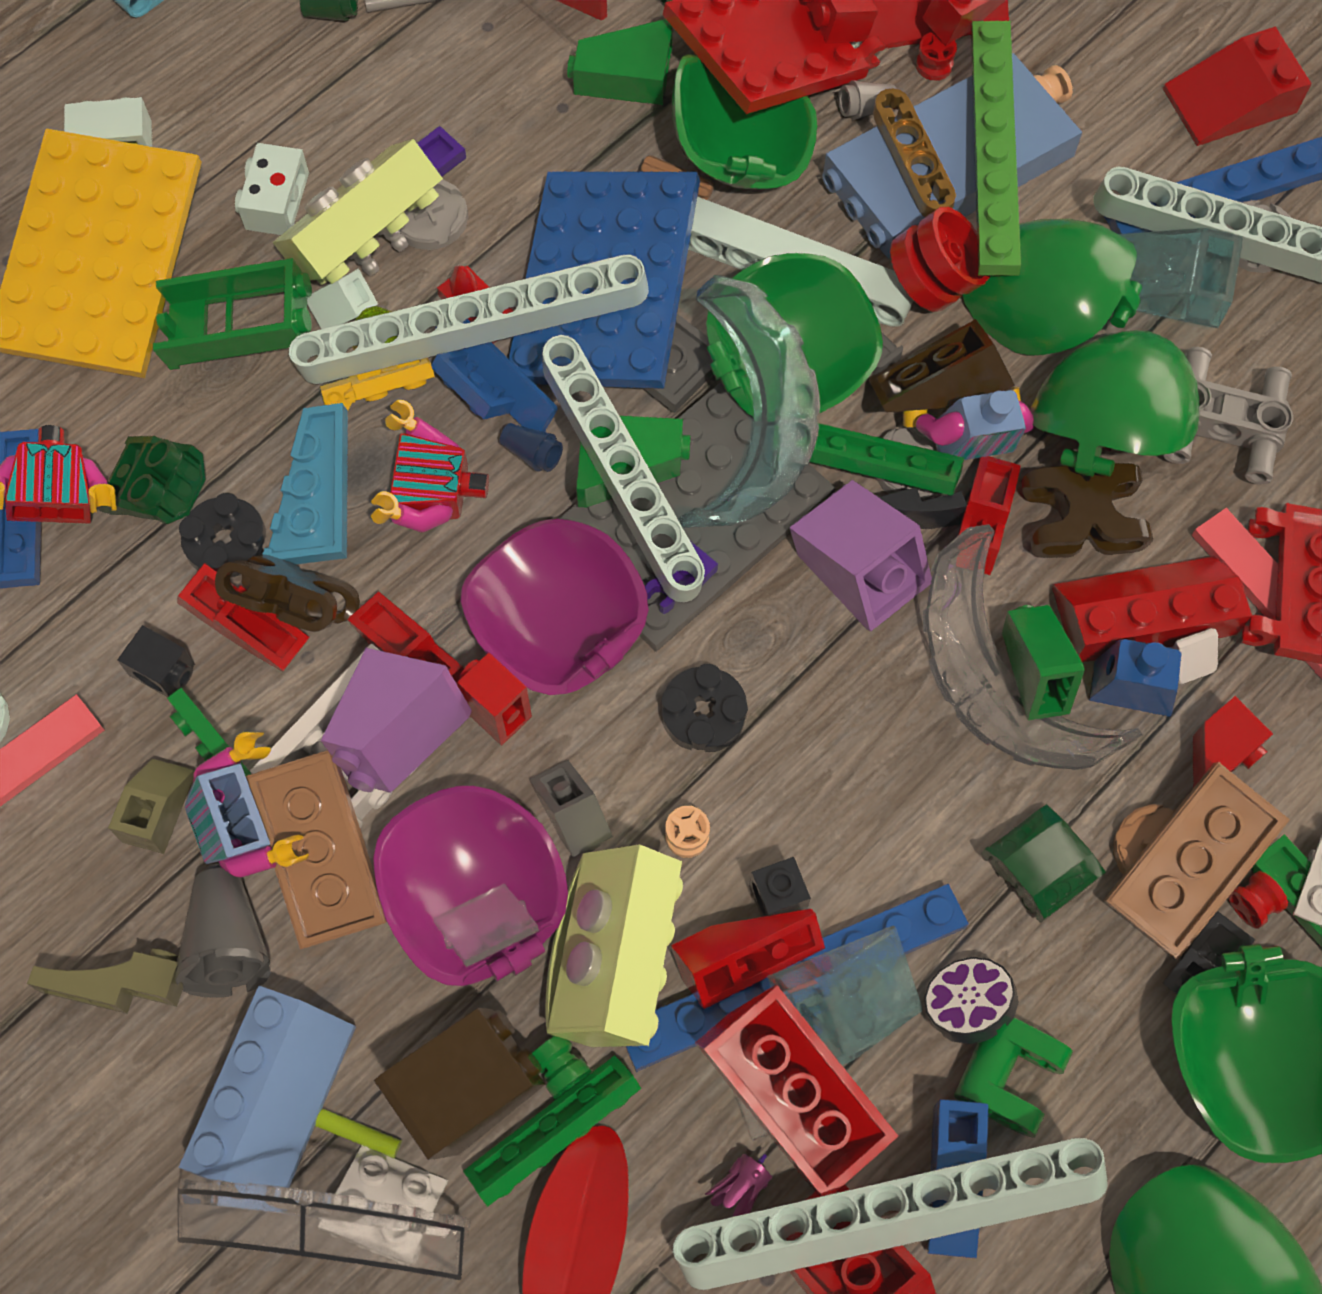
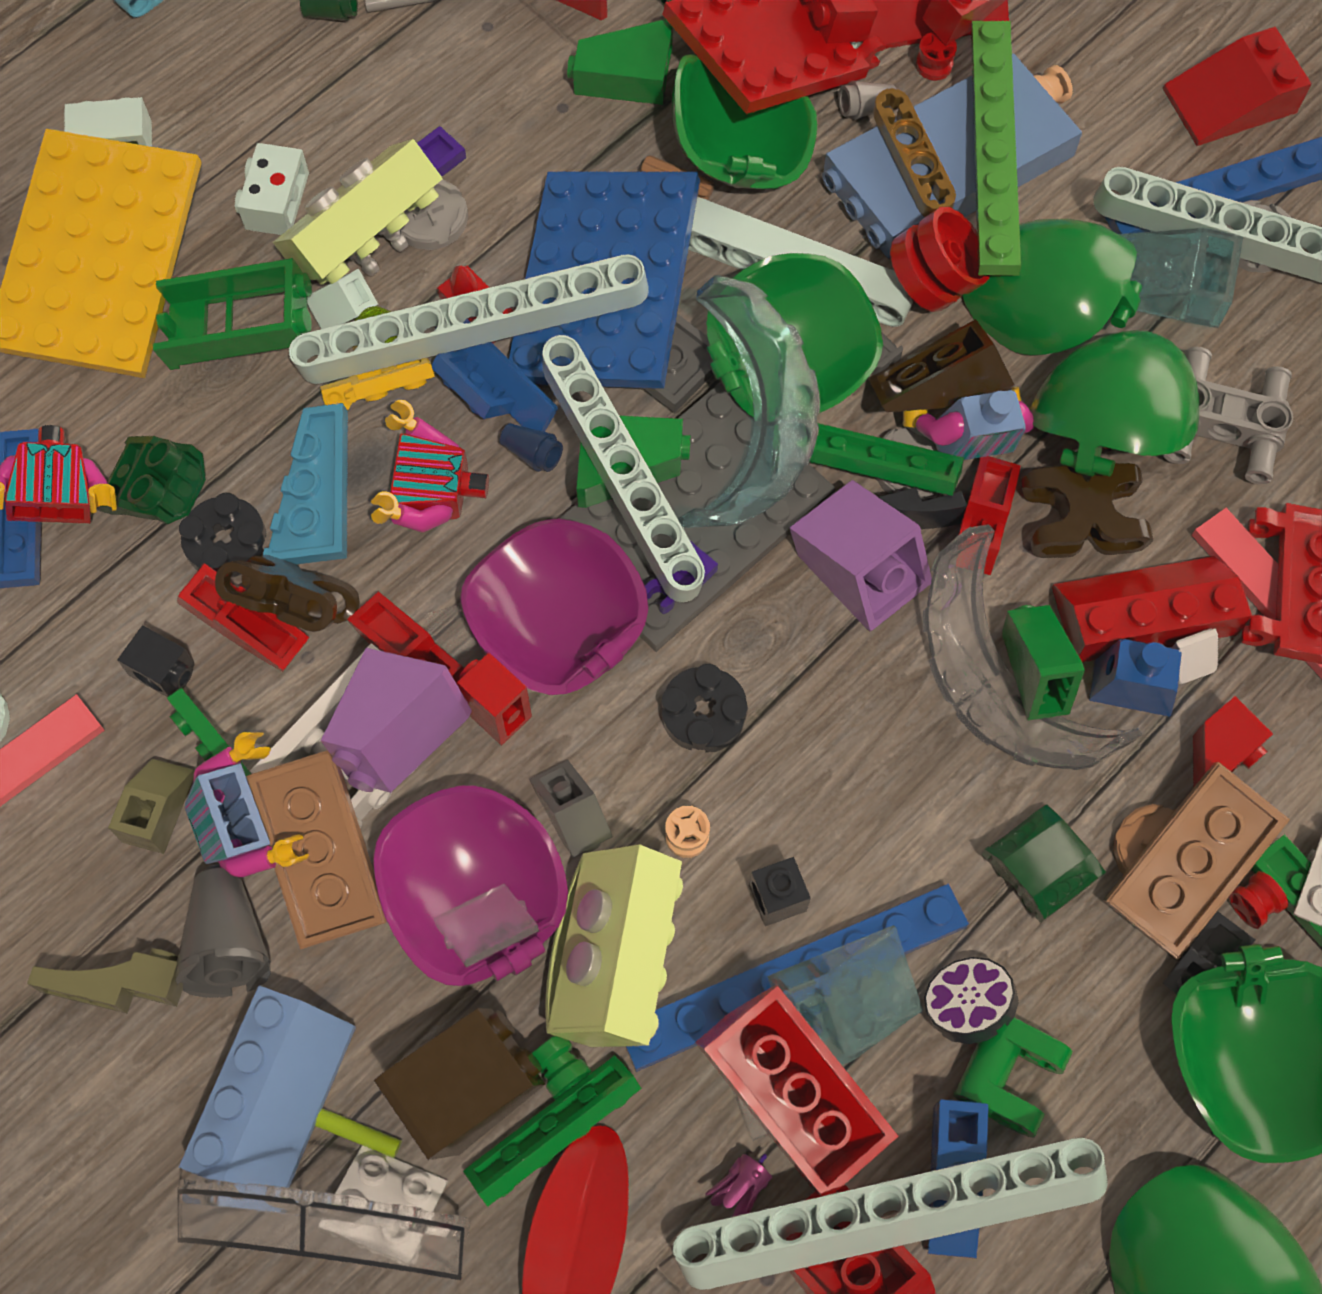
(744, 952): red slope -> none

